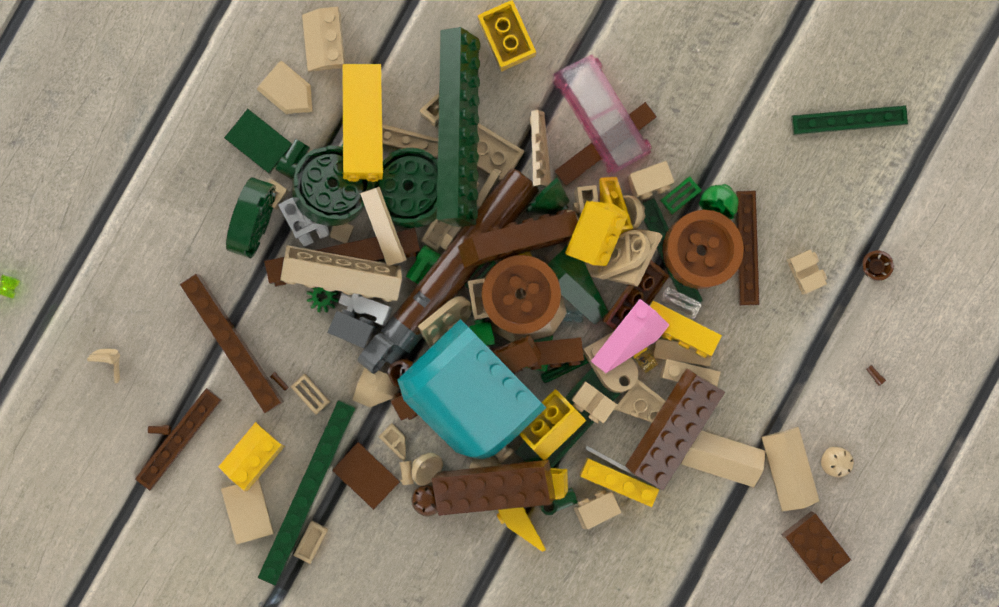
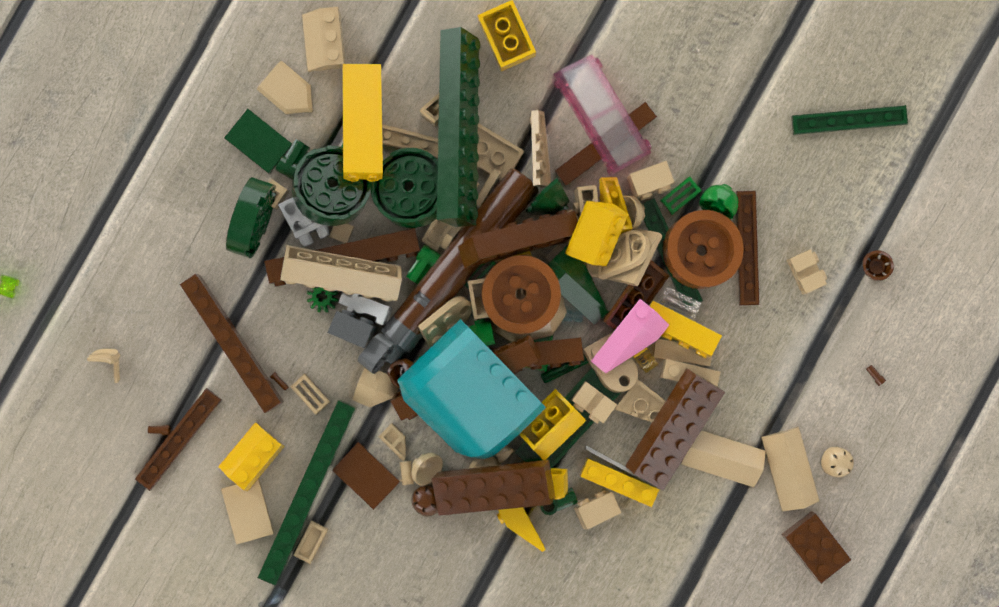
(383, 226): tan tile -> none

